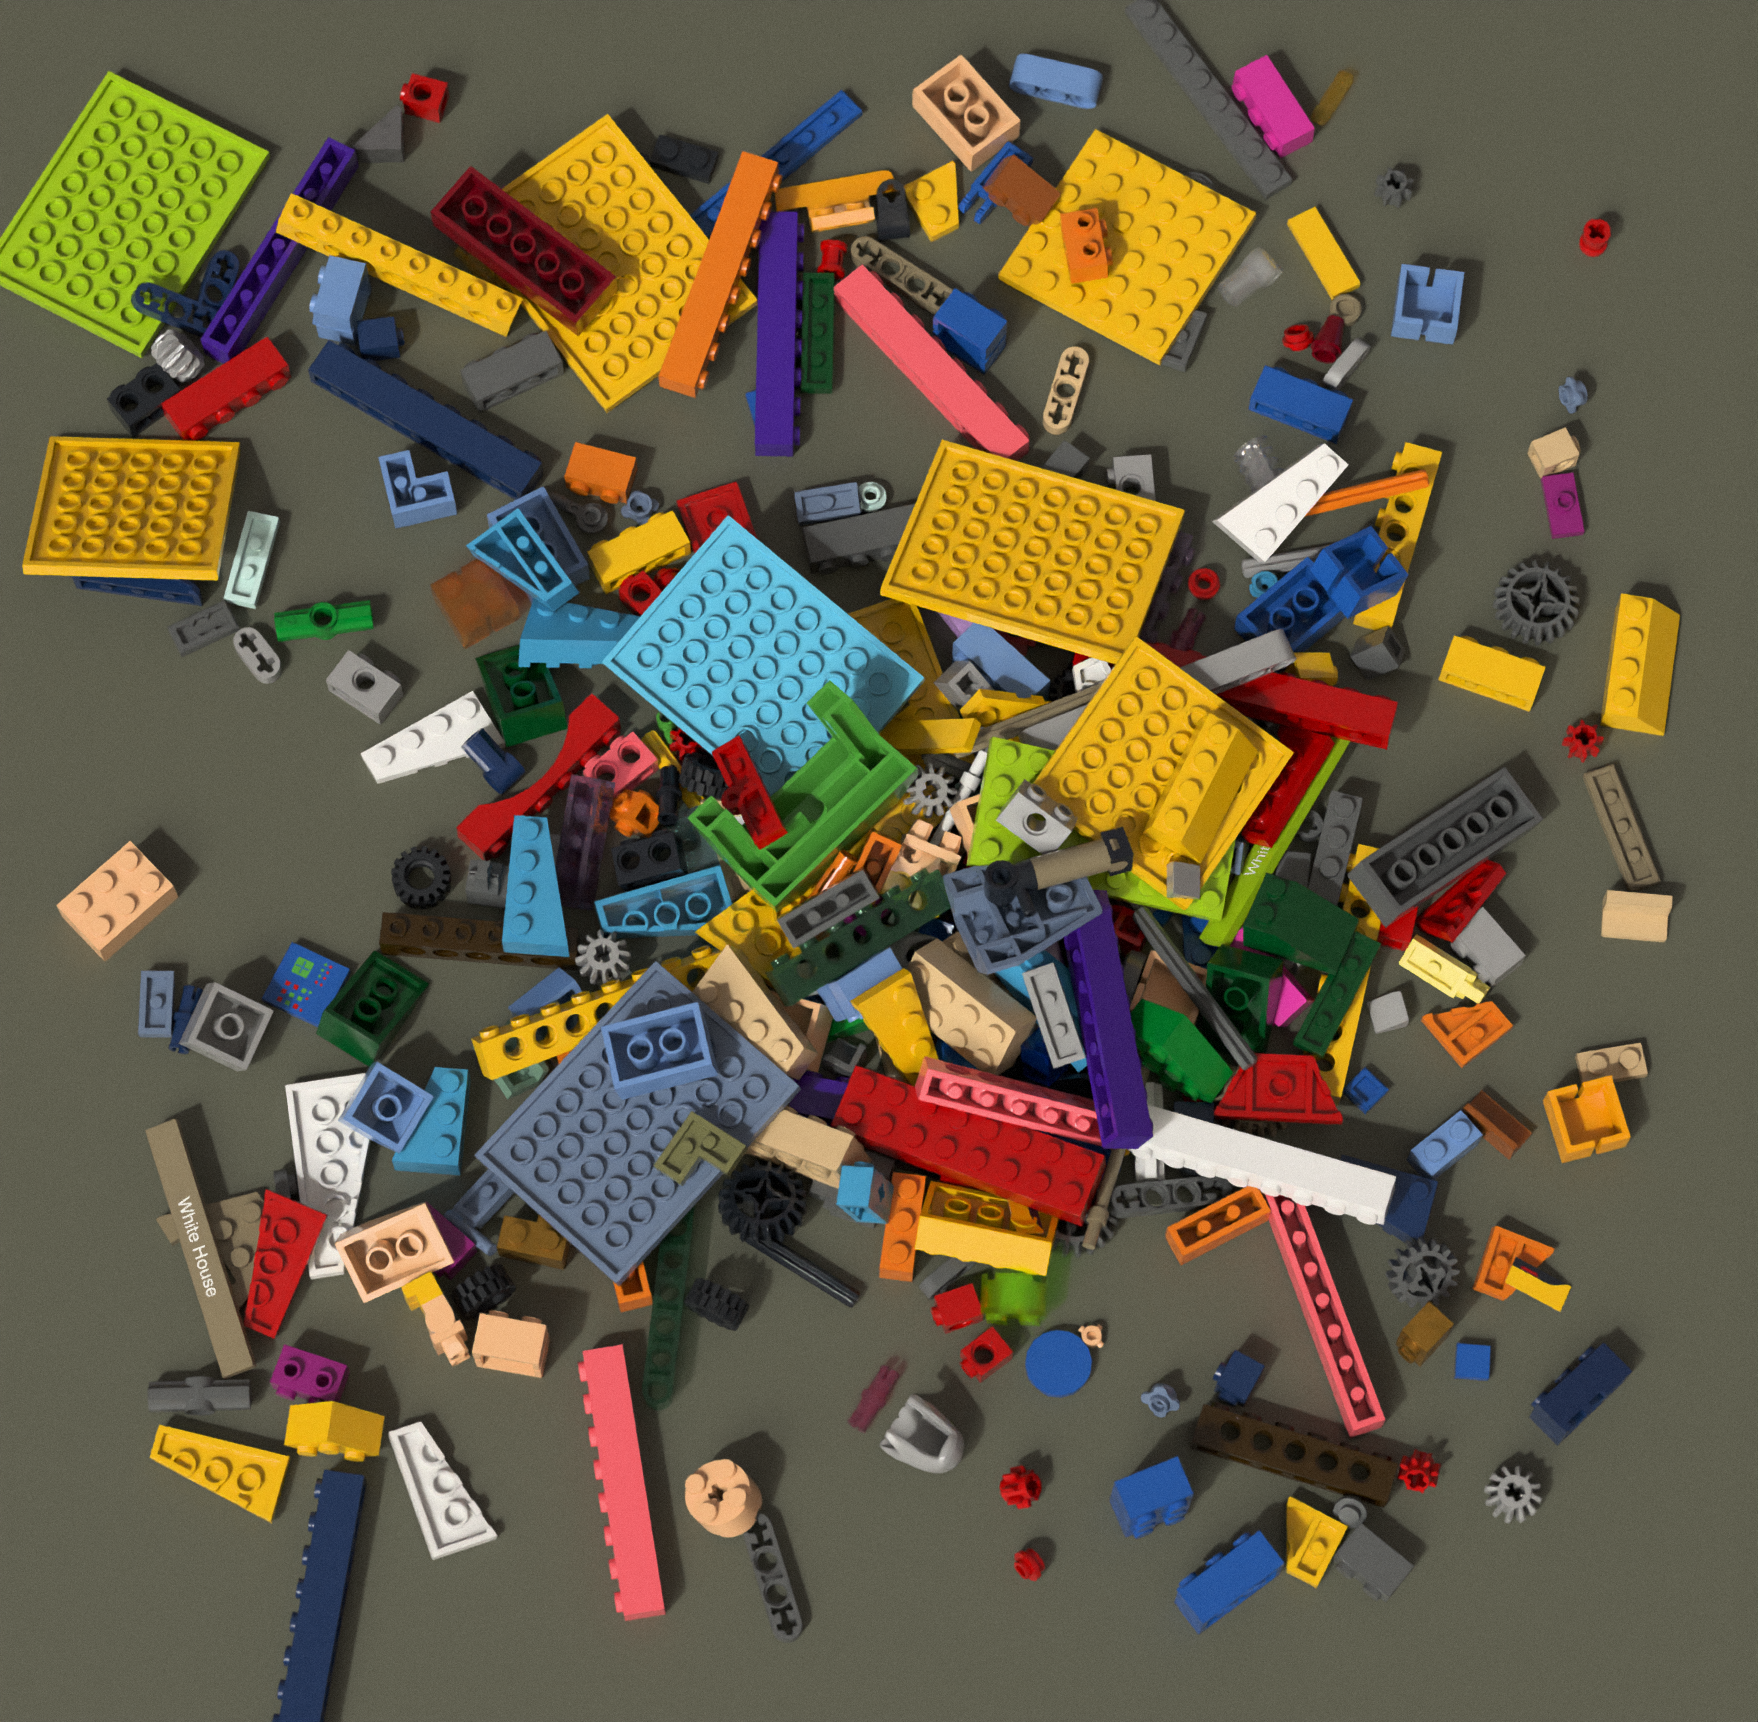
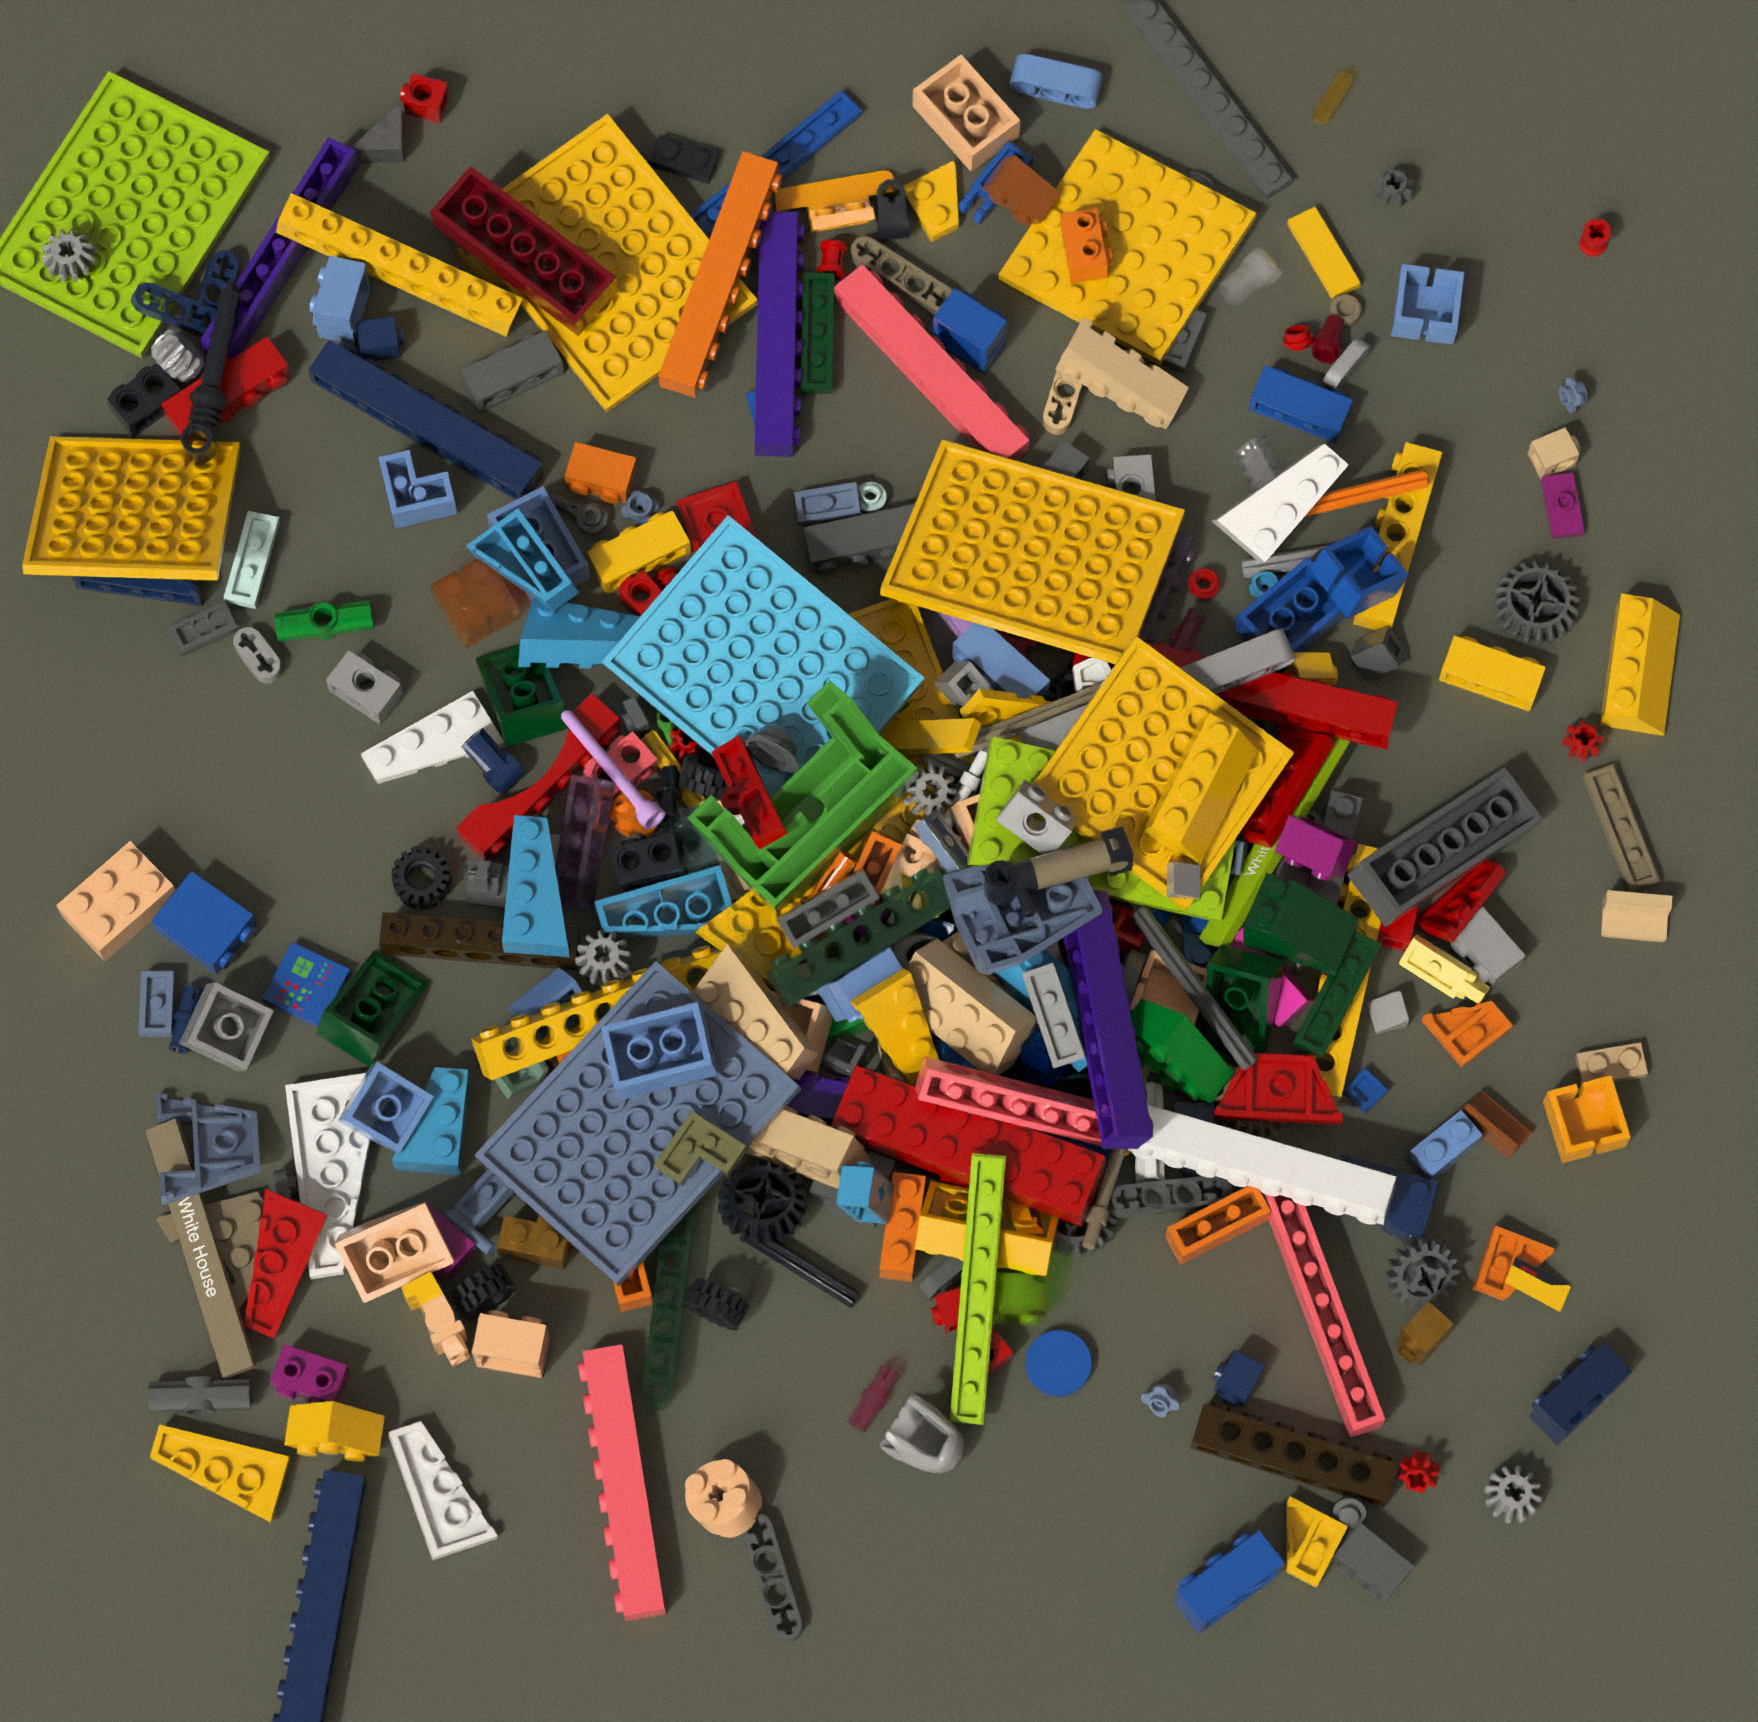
(65, 245): none -> light grey gear
(204, 923): none -> blue brick
(208, 397): none -> black piece
(223, 1146): none -> sand blue wing
(634, 718): none -> dark grey plate
(648, 812): none -> lavender piece
(773, 748): none -> dark grey hat
(943, 842): none -> sand blue plate
(978, 1288): none -> lime tile
(1020, 1487): red gear -> none
(1029, 1564): red plate -> none
(1092, 1336): light nougat piece -> none
(1121, 376): none -> tan wedge
(1151, 1498): blue brick -> none
(1272, 107): dark pink brick -> none
(1315, 847): none -> magenta brick
(1472, 1362): blue tile -> none

